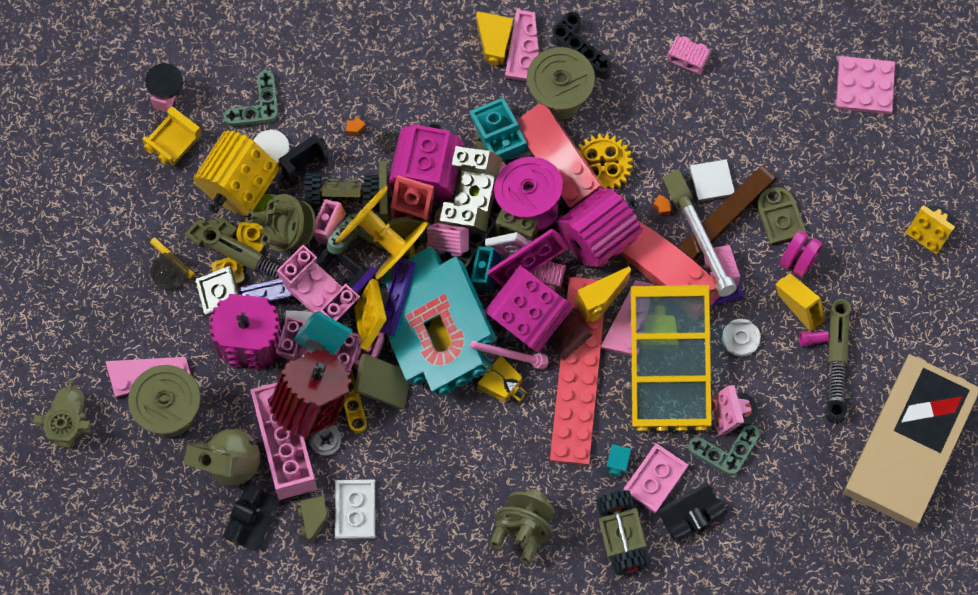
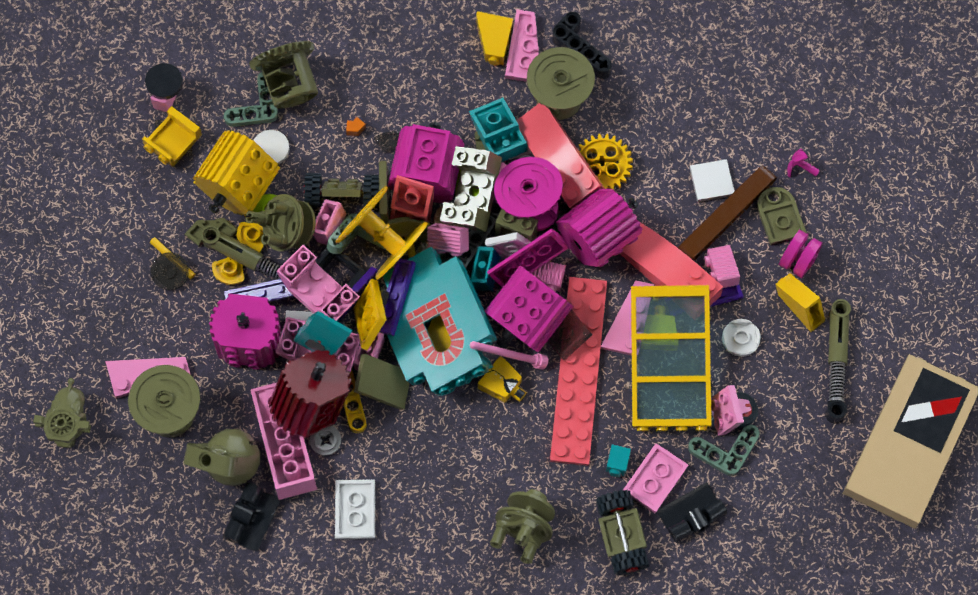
(216, 287): tile -> none
(281, 79): none -> olive piece
(301, 156): black panel -> none
(314, 516): olive slope -> none
(598, 296): yellow slope -> none
(662, 205): orange piece -> none
(681, 196): flat silver piece -> none
(689, 54): bright pink brick -> none
(798, 159): none -> dark pink plant
(809, 338): dark pink pin -> none
(865, 85): bright pink plate -> none
(931, 227): yellow plate -> none

